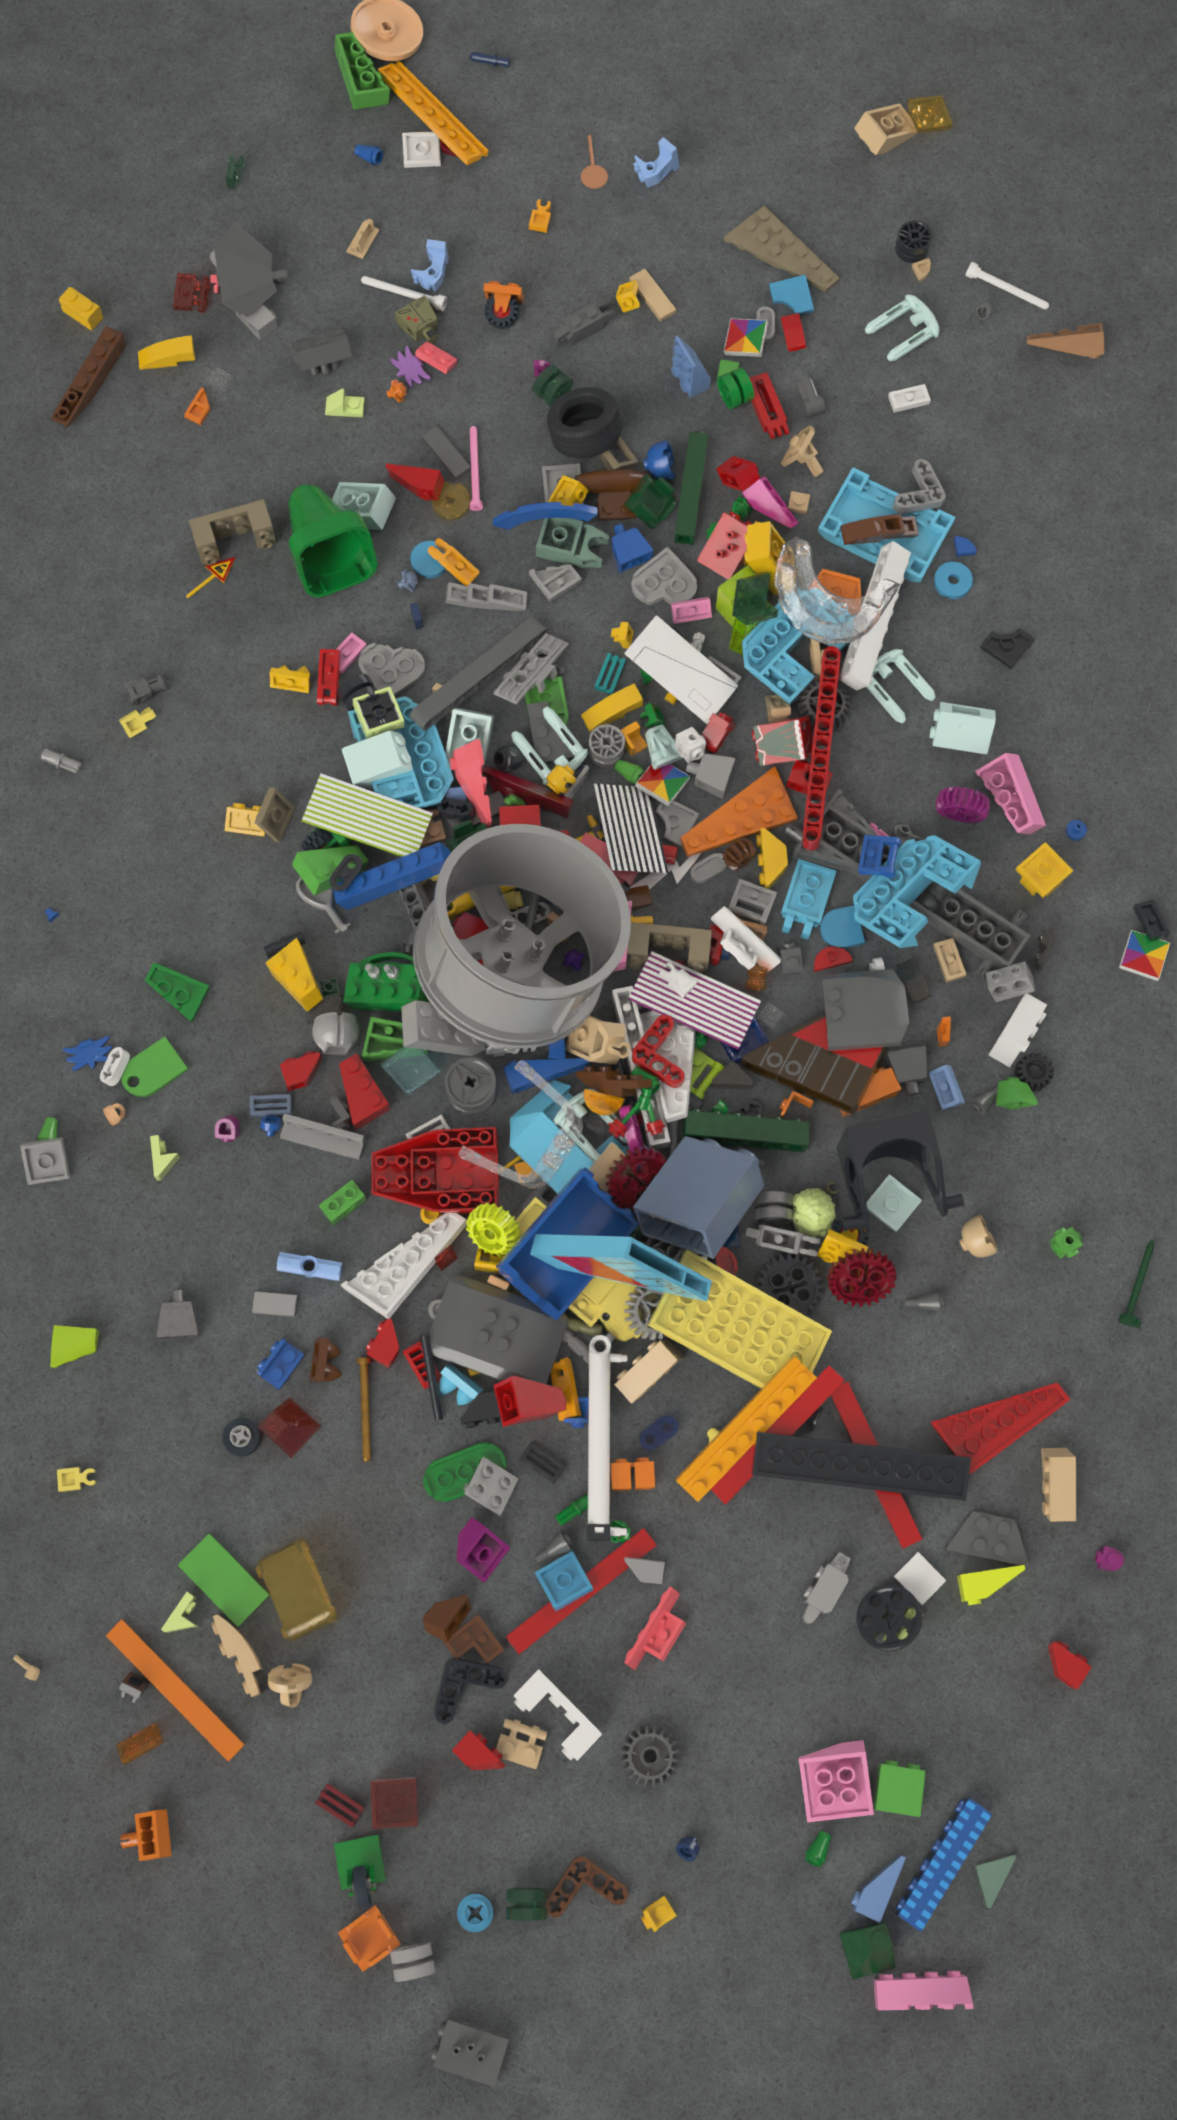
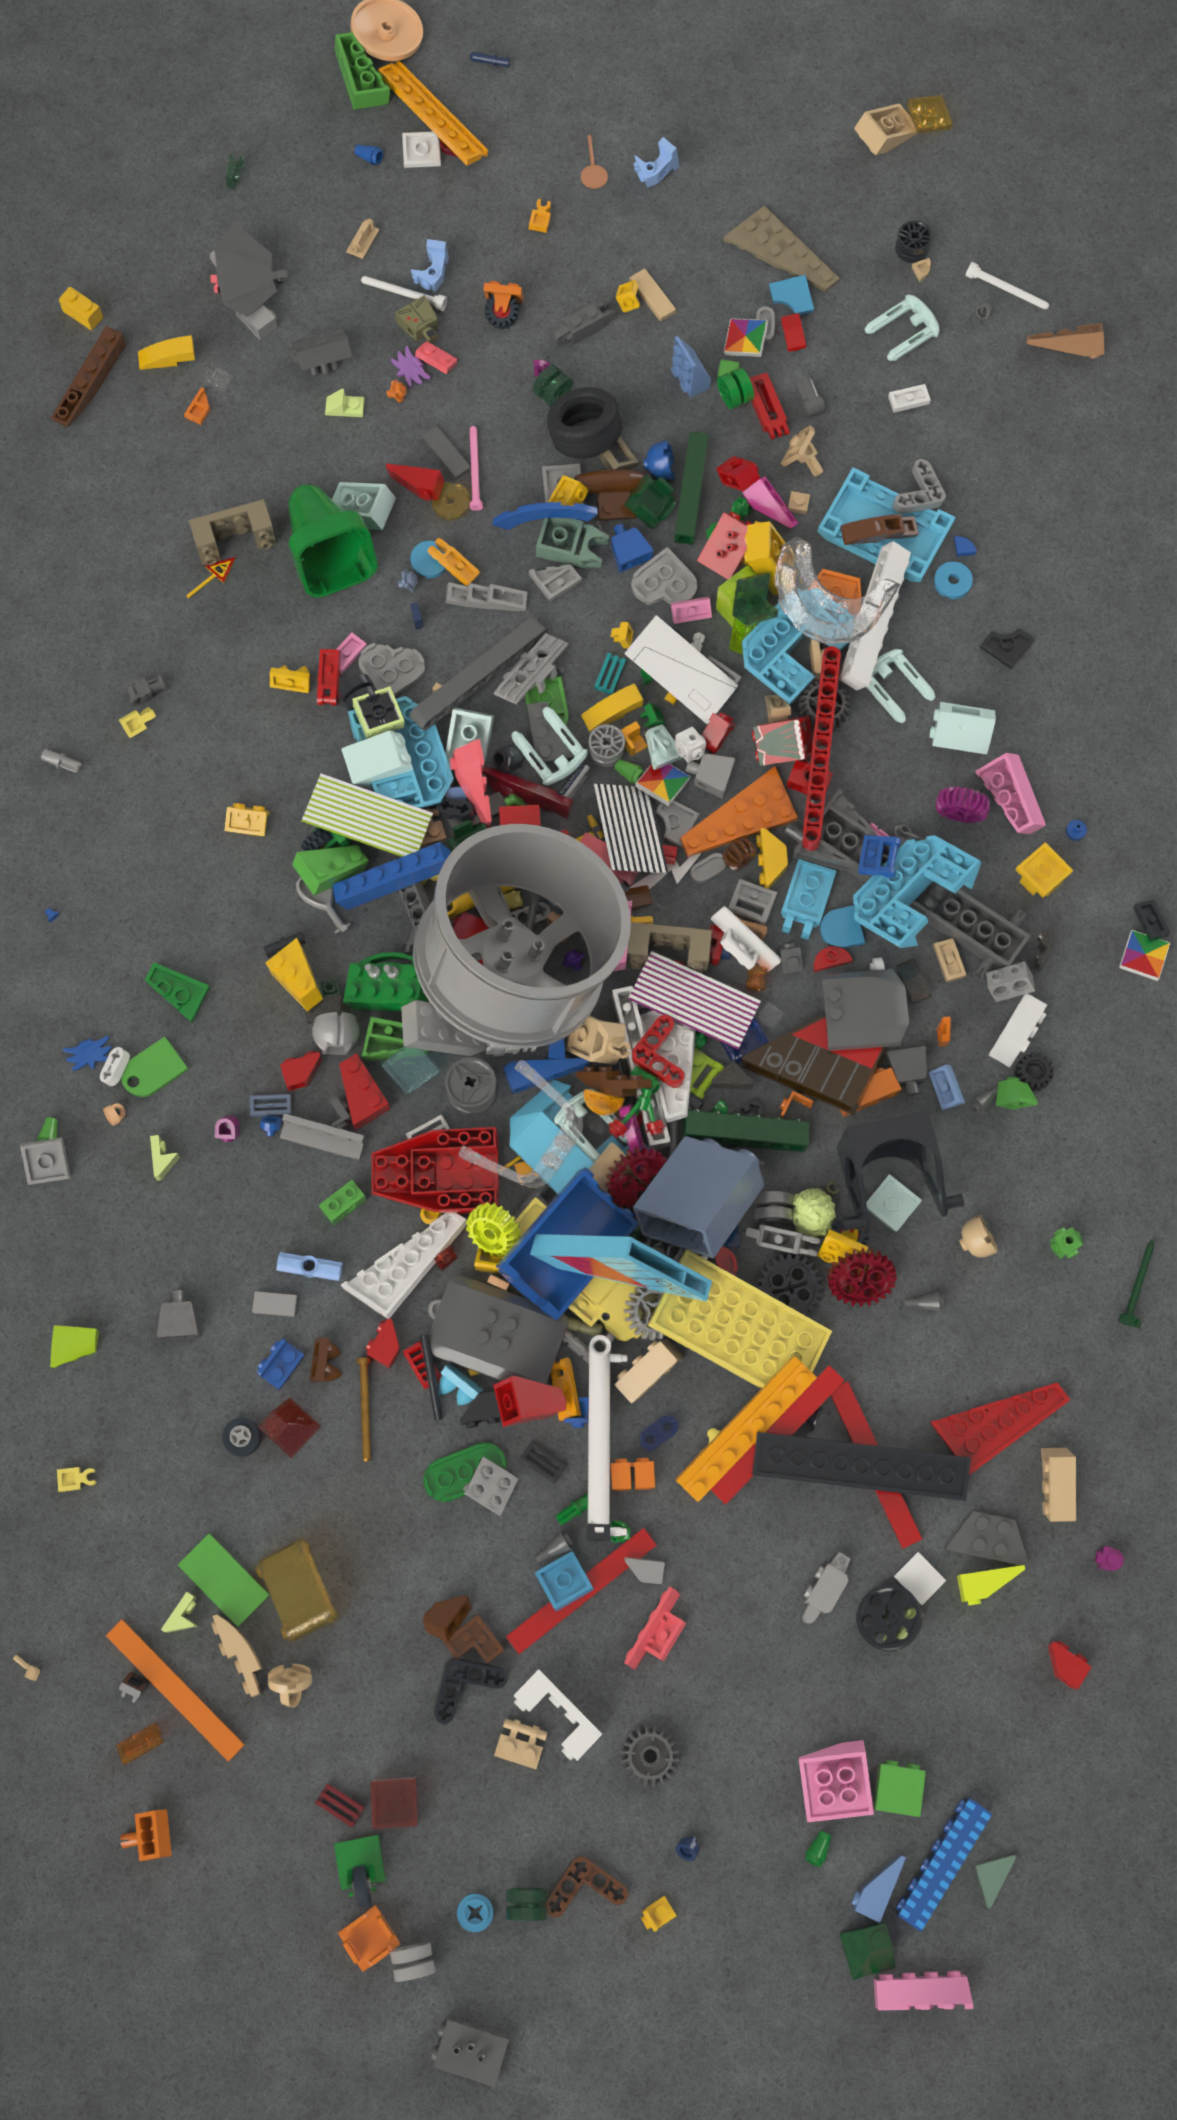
(185, 292): clear red plate -> none
(274, 814): dark tan plate -> none
(345, 873): black plate -> none
(475, 1753): red slope -> none
(479, 1549): magenta slope -> none
(561, 779): yellow head -> none
(679, 981): white plate -> none

